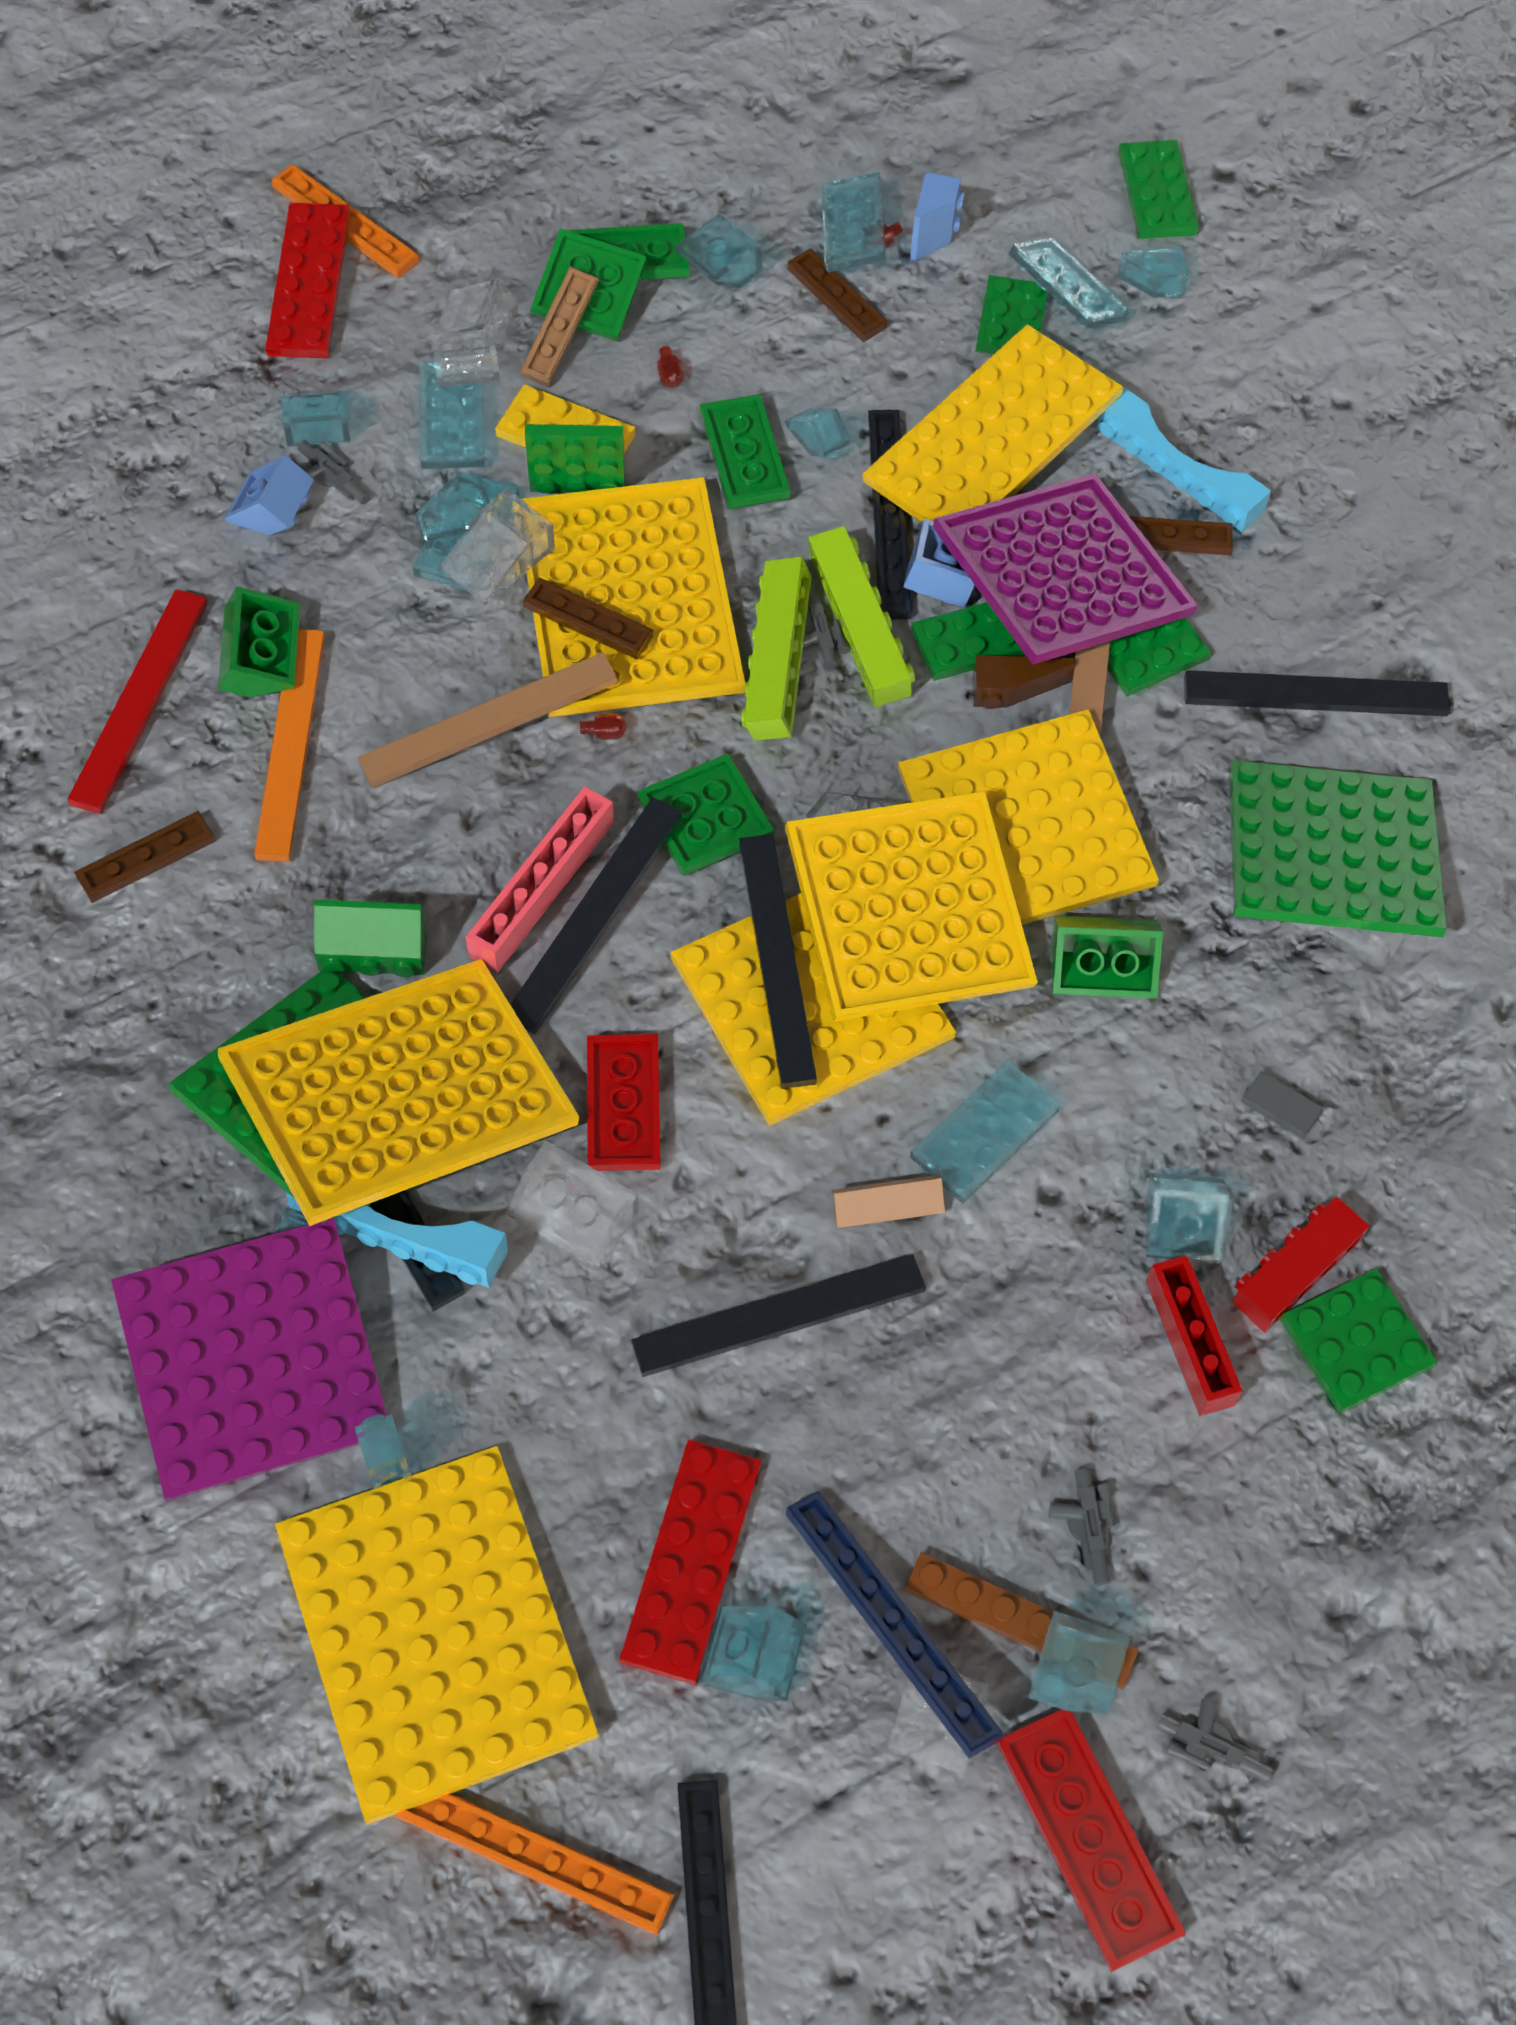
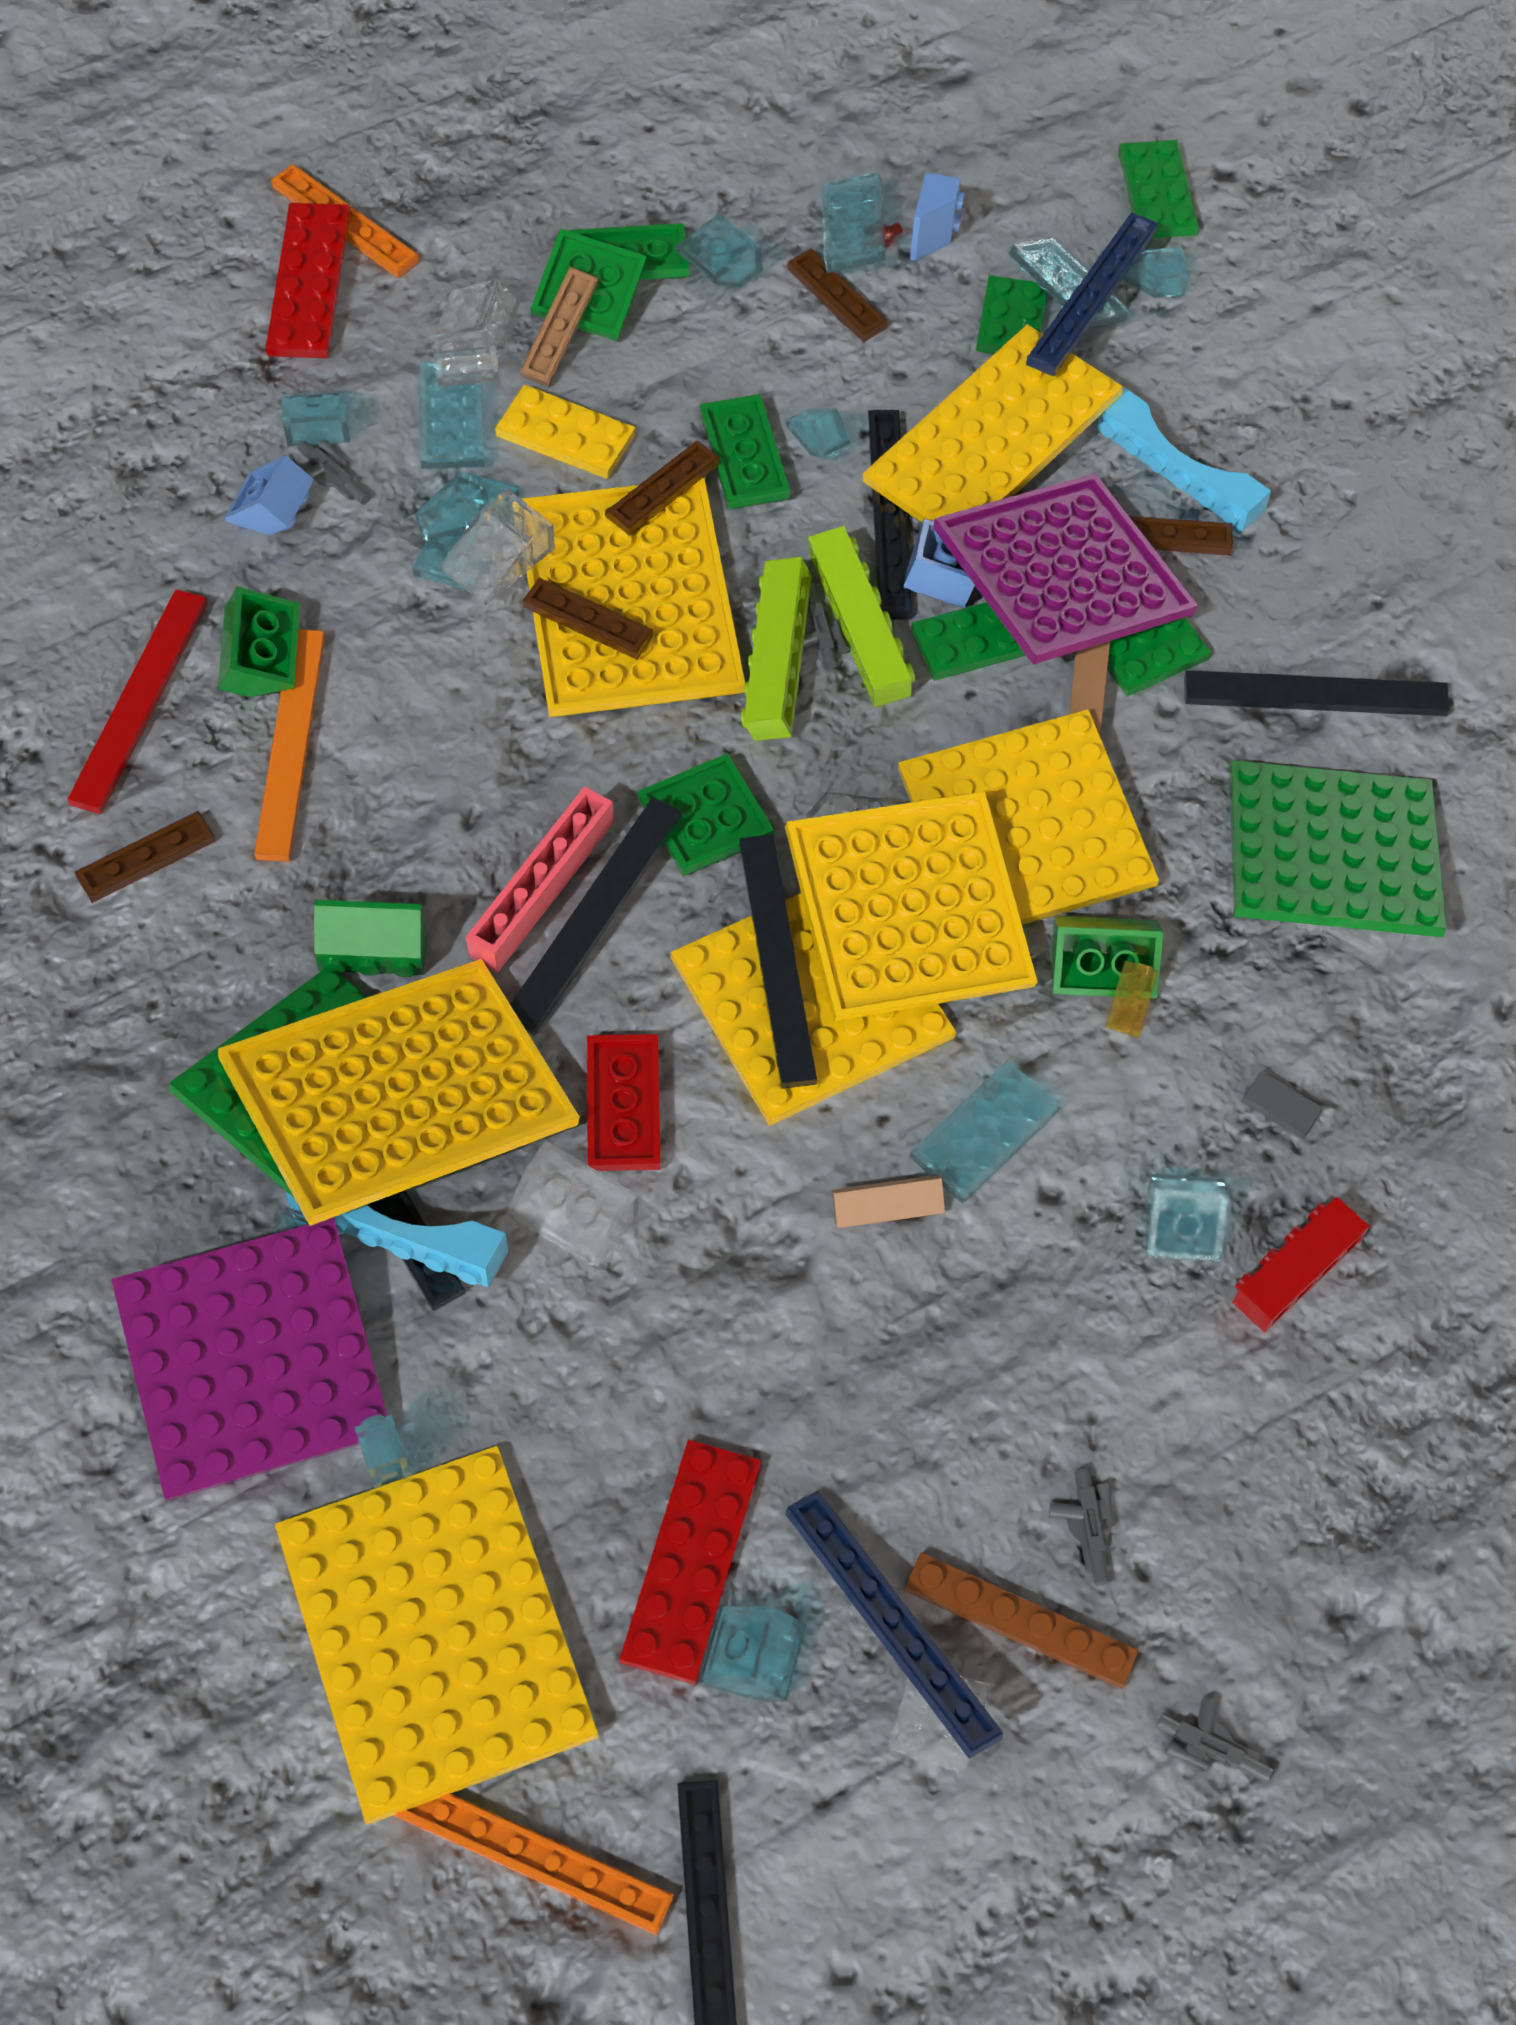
(487, 720): medium nougat tile -> none
(574, 457): green plate -> none
(605, 726): clear red cylinder -> none
(663, 487): none -> reddish brown tile
(669, 368): clear red cylinder -> none
(777, 1315): black tile -> none
(1013, 679): reddish brown slope -> none
(1078, 1665): clear light blue slope -> none
(1090, 1839): red plate -> none
(1091, 294): none -> dark blue tile
(1131, 999): none -> clear yellow hinge
(1193, 1335): red brick -> none
(1358, 1341): green plate -> none

